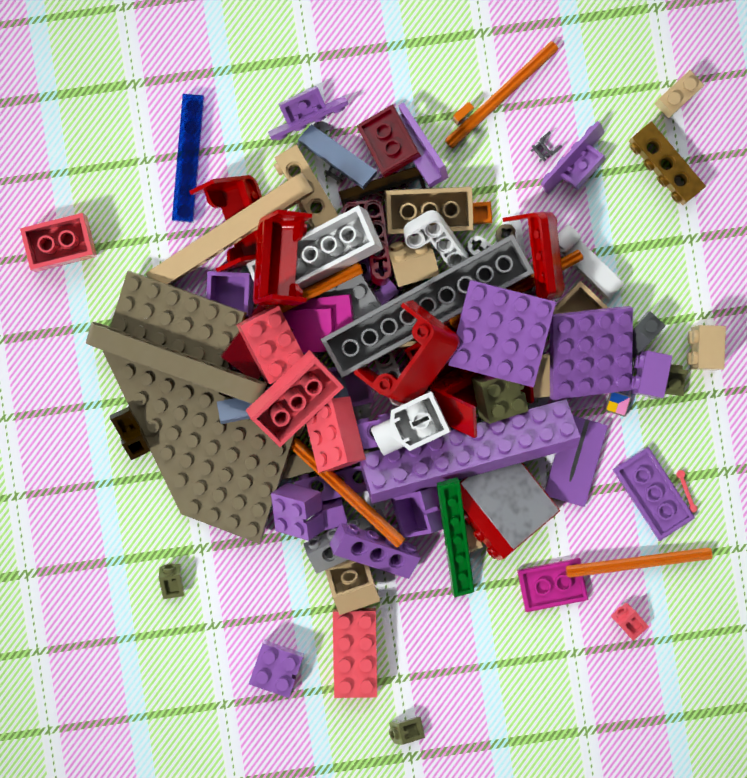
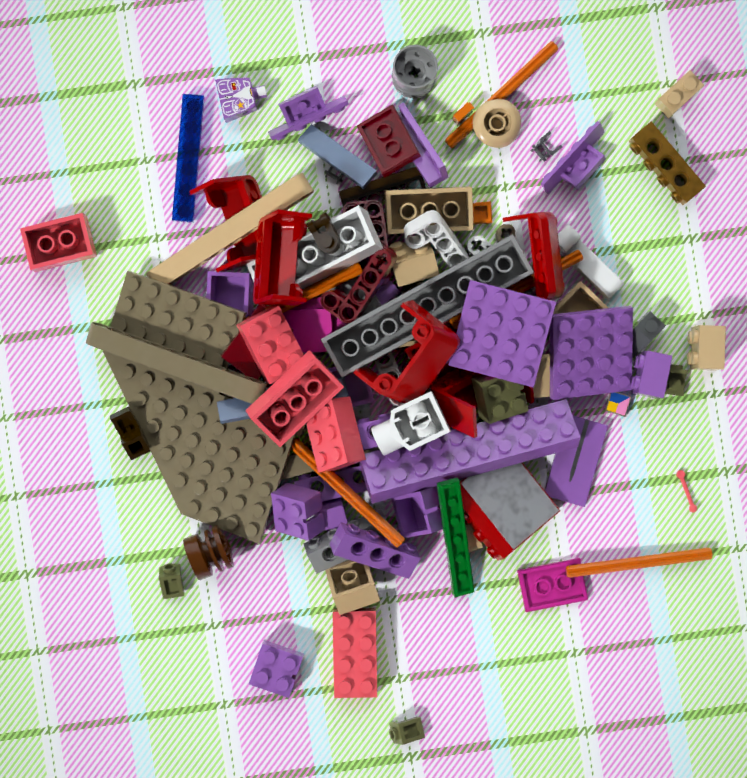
(208, 552): none -> reddish brown wheel
(238, 97): none -> medium lavender torso
(294, 158): tan brick -> none
(328, 240): none -> dark brown plate
(364, 283): none -> dark red beam
(421, 62): none -> light grey wheel
(497, 123): none -> tan hat
(629, 621): coral bracket -> none
(653, 493): medium lavender tile -> none

